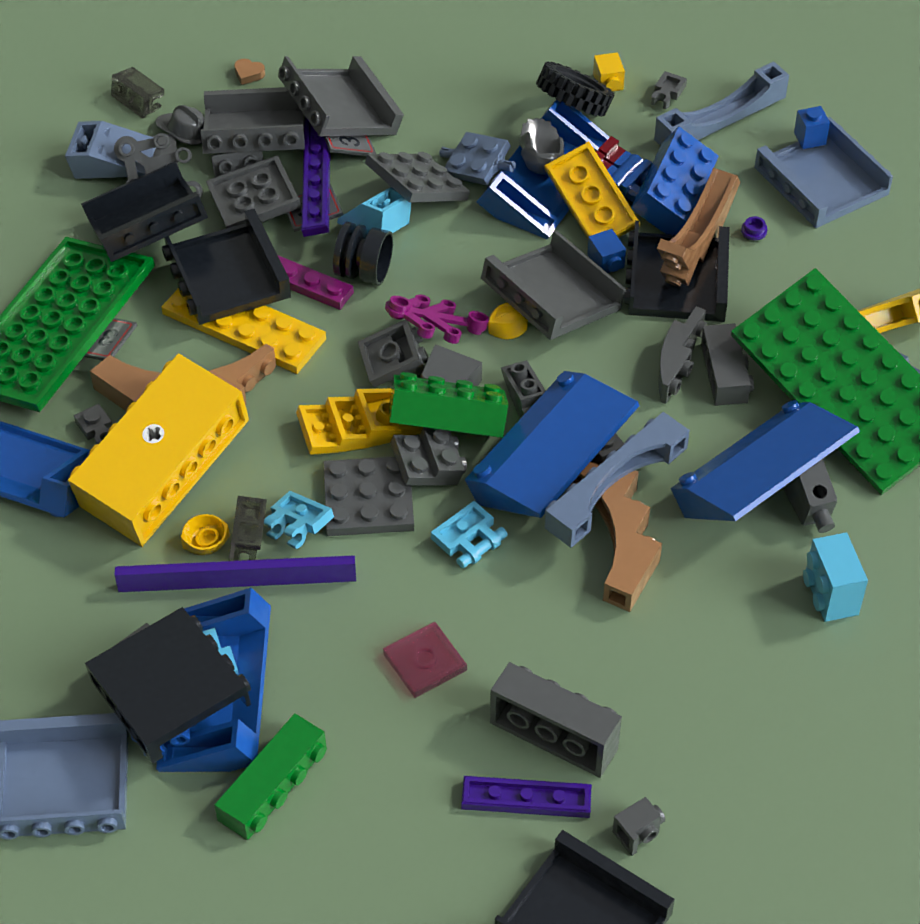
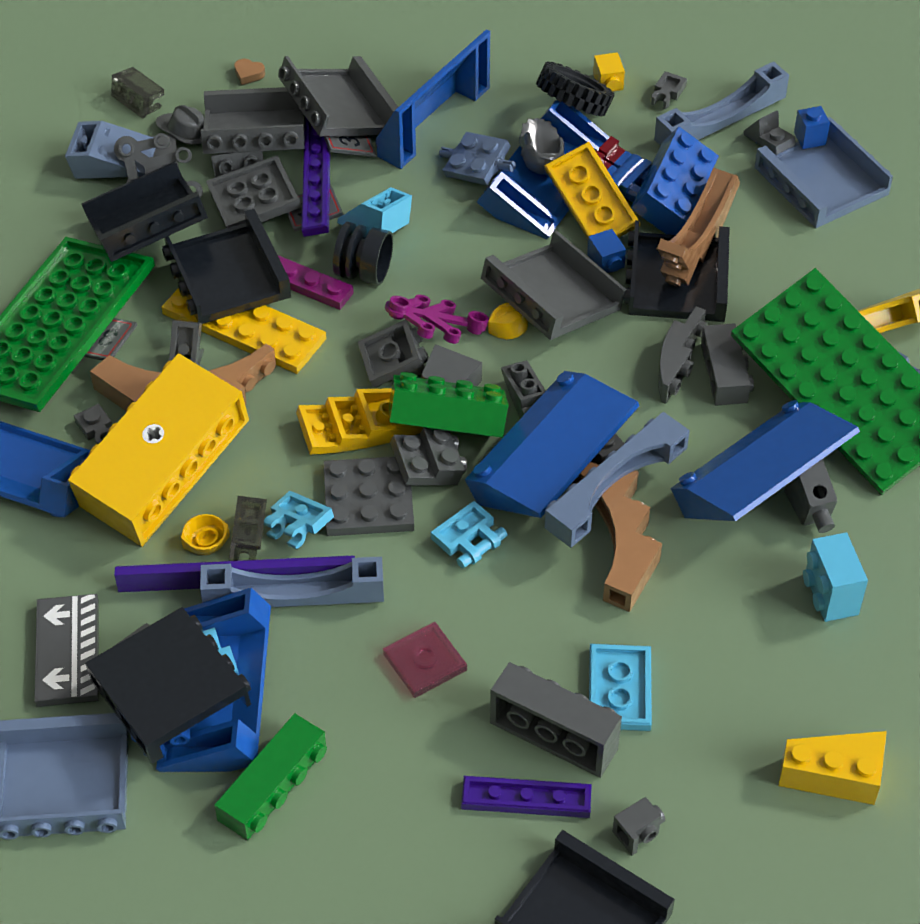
(64, 642): none -> dark grey tile
(186, 340): none -> dark grey slope
(350, 583): none -> sand blue arch
(417, 177): dark grey plate -> none
(464, 74): none -> blue slope
(622, 682): none -> medium azure tile
(754, 228): dark purple plate -> none
(768, 133): none -> dark grey slope
(835, 765): none -> yellow wedge

